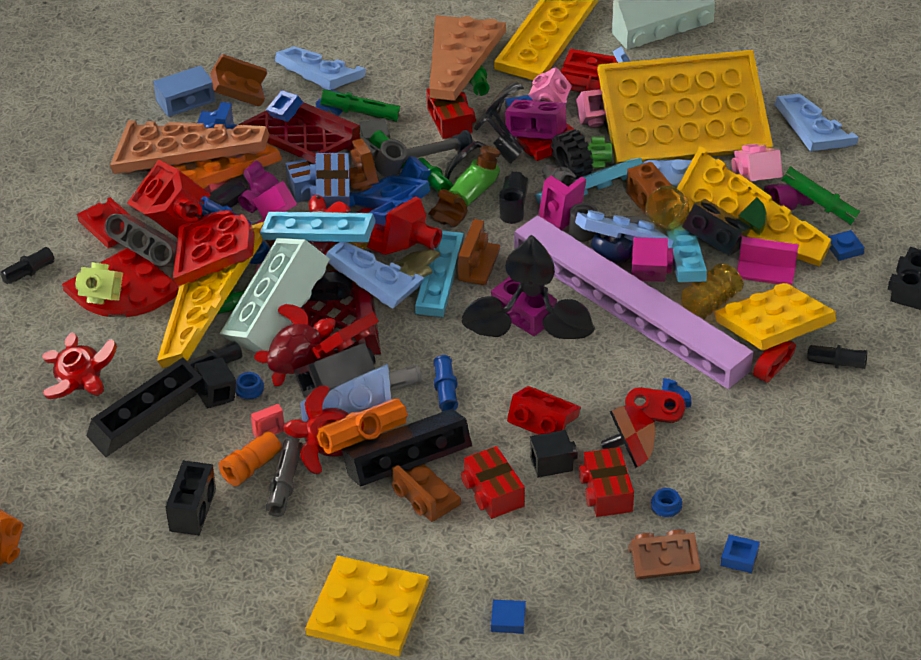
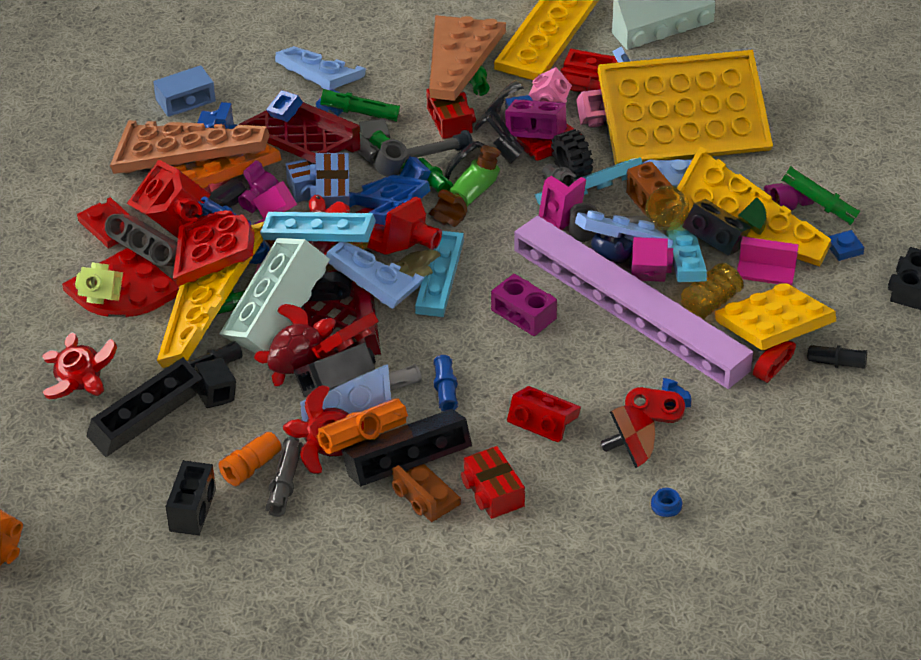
(27, 265): black axle -> none
(238, 80): dark orange bracket -> none
(249, 385): blue plate -> none
(268, 420): coral tile -> none
(364, 173): dark orange bracket -> none
(367, 605): yellow plate -> none
(477, 255): dark orange bracket -> none
(508, 616): blue tile -> none
(513, 198): black piece -> none
(534, 269): black plant -> none
(552, 453): black brick -> none
(600, 152): bright green gear -> none
(607, 482): red brick -> none
(664, 554): dark orange bracket -> none
(740, 553): blue plate -> none
(757, 162): bright pink brick -> none
(811, 126): light blue wing -> none

